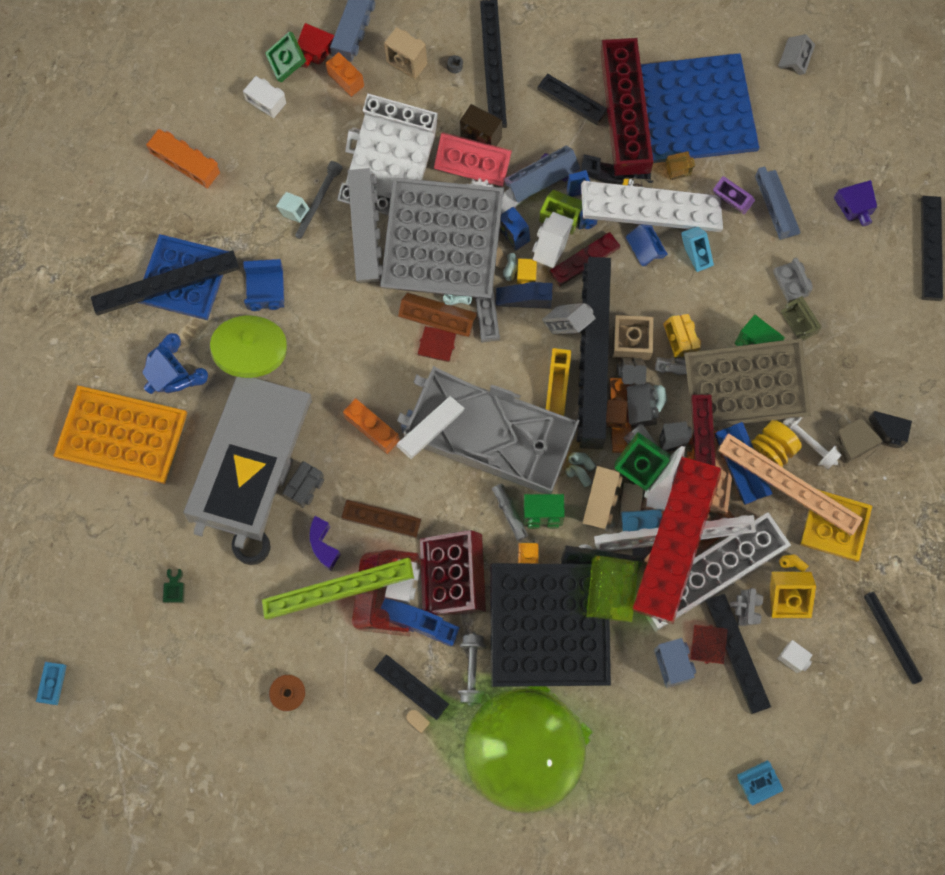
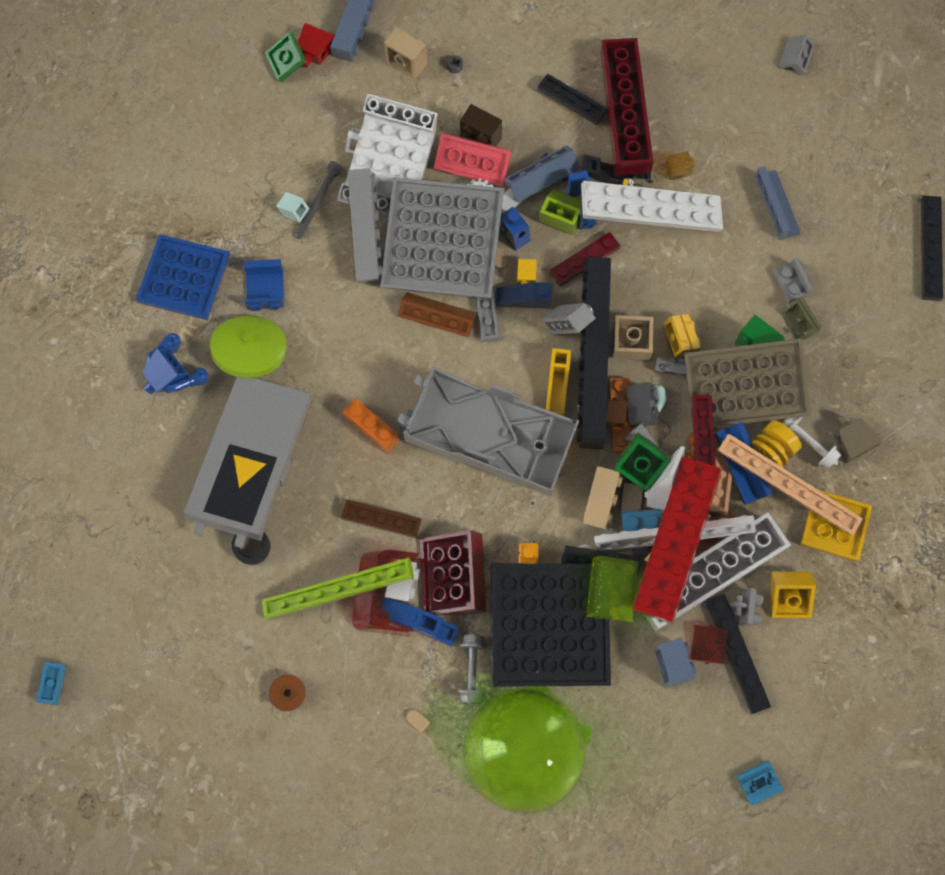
(120, 434): light orange plate -> none
(164, 283): black plate -> none
(174, 590): dark green plate -> none
(183, 158): orange brick -> none
(264, 96): white brick -> none
(303, 485): dark grey brick -> none
(325, 554): dark purple brick -> none
(345, 74): orange brick -> none
(411, 687): black plate -> none
(430, 427): white tile -> none
(437, 344): clear red piece -> none
(452, 300): light aqua arm -> none
(493, 60): black plate -> none
(507, 507): light grey pin -> none
(511, 267): light aqua arm -> none
(543, 510): green brick -> none
(552, 239): white brick -> none
(580, 473): light aqua arm -> none
(581, 458): light aqua arm -> none
(631, 370): dark grey brick -> none
(646, 244): blue panel -> none
(675, 436): dark grey brick -> none
(697, 248): medium azure slope -> none
(699, 107): blue plate -> none
(733, 195): medium lavender brick -> none
(793, 561): yellow arm -> none
(795, 657): white brick -> none
(857, 202): dark purple torso -> none
(890, 428): black slope -> none
(893, 638): black axle -> none

